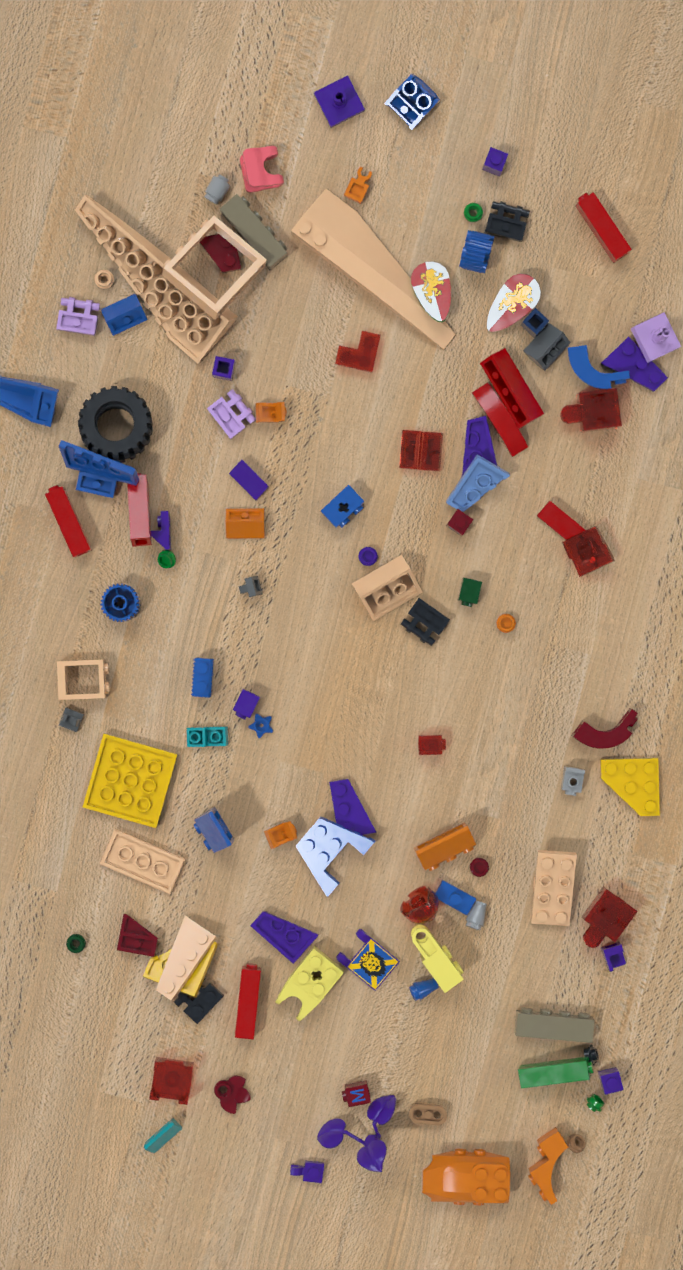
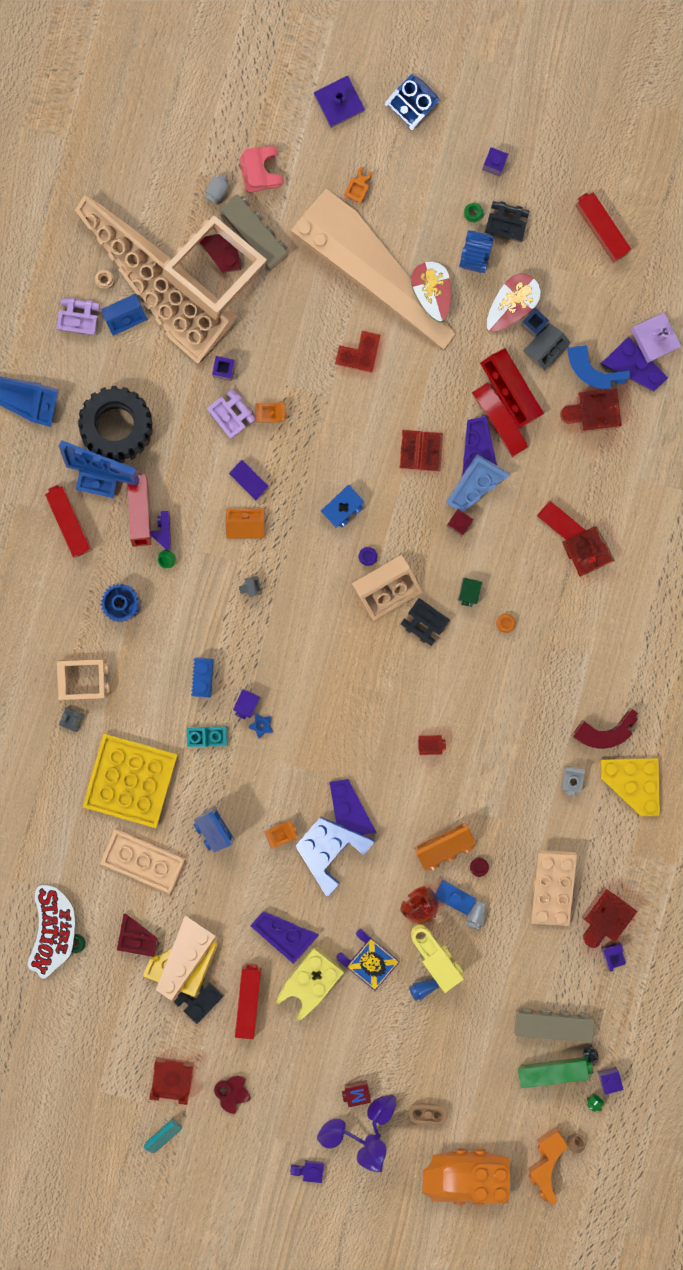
(54, 932): none -> sticker

